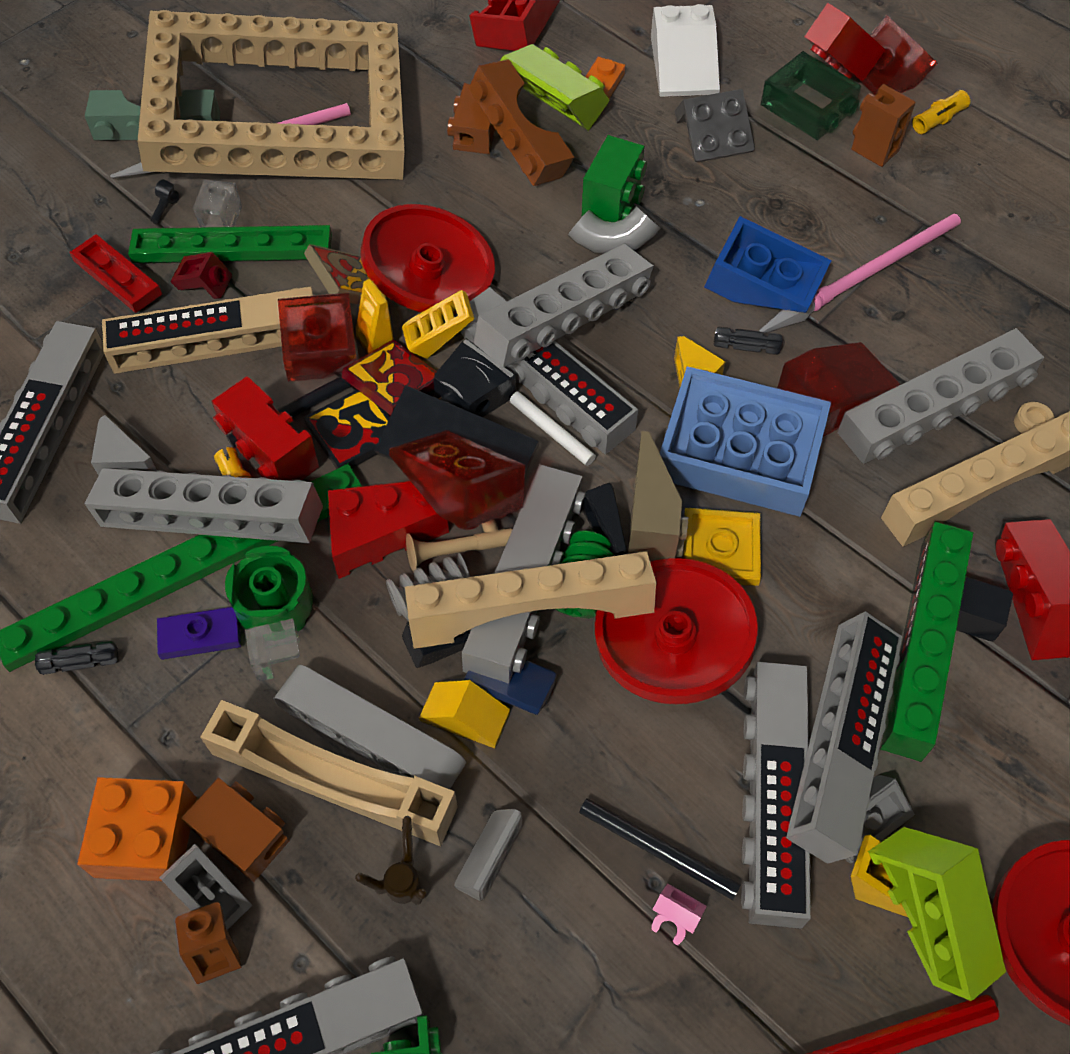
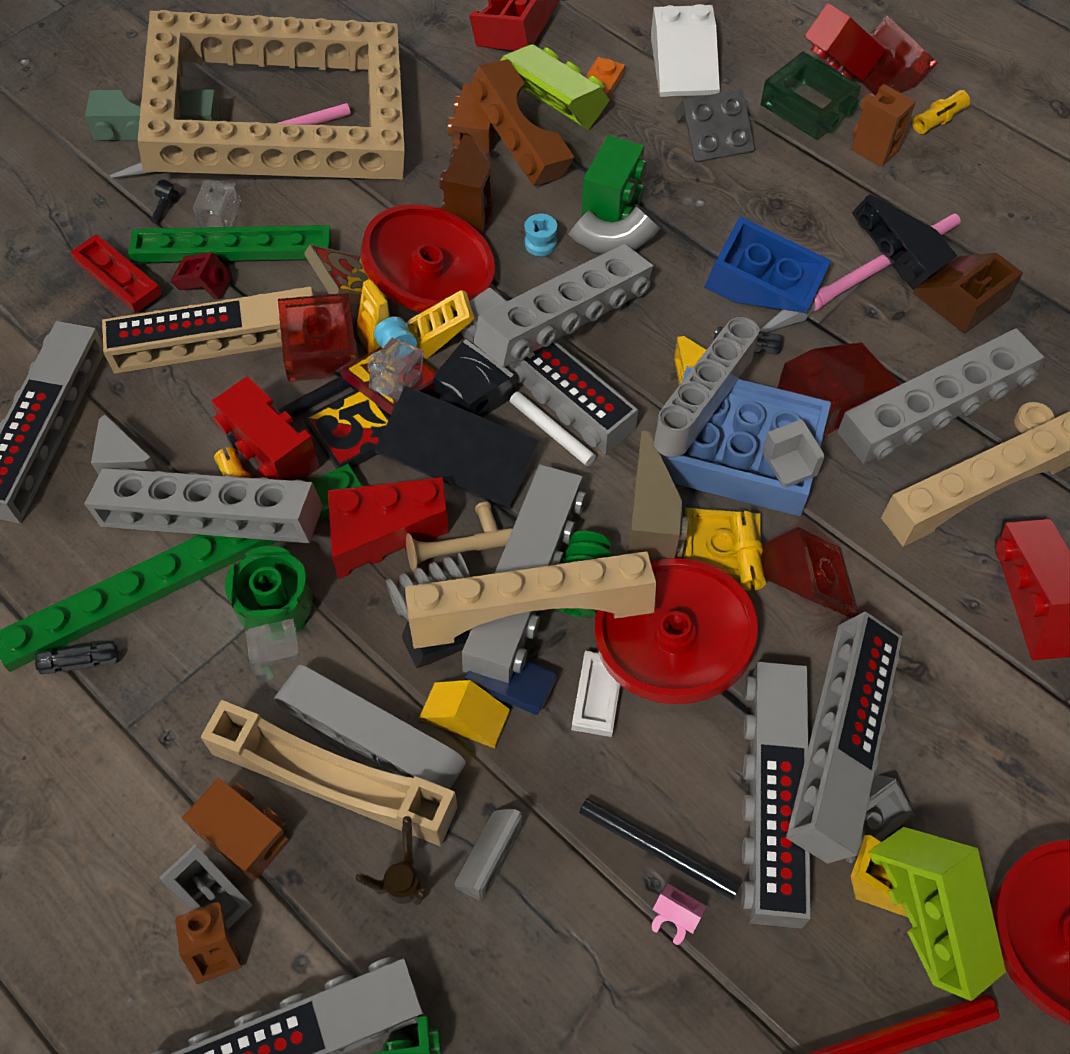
(135, 828): orange brick -> none
(198, 633): dark purple plate -> none
(394, 368): none -> clear brick
(395, 328): none -> medium azure wheel
(462, 478): clear red slope -> none
(468, 185): none -> reddish brown slope
(540, 234): none -> medium azure wheel
(595, 698): none -> white tile
(603, 516): black slope -> none
(705, 387): none -> light grey beam
(747, 550): none -> yellow pin
(793, 453): none -> light grey panel
(810, 569): none -> clear red slope
(908, 243): none -> black slope
(927, 643): green brick -> none
(970, 288): none -> reddish brown slope
(983, 609): black panel -> none

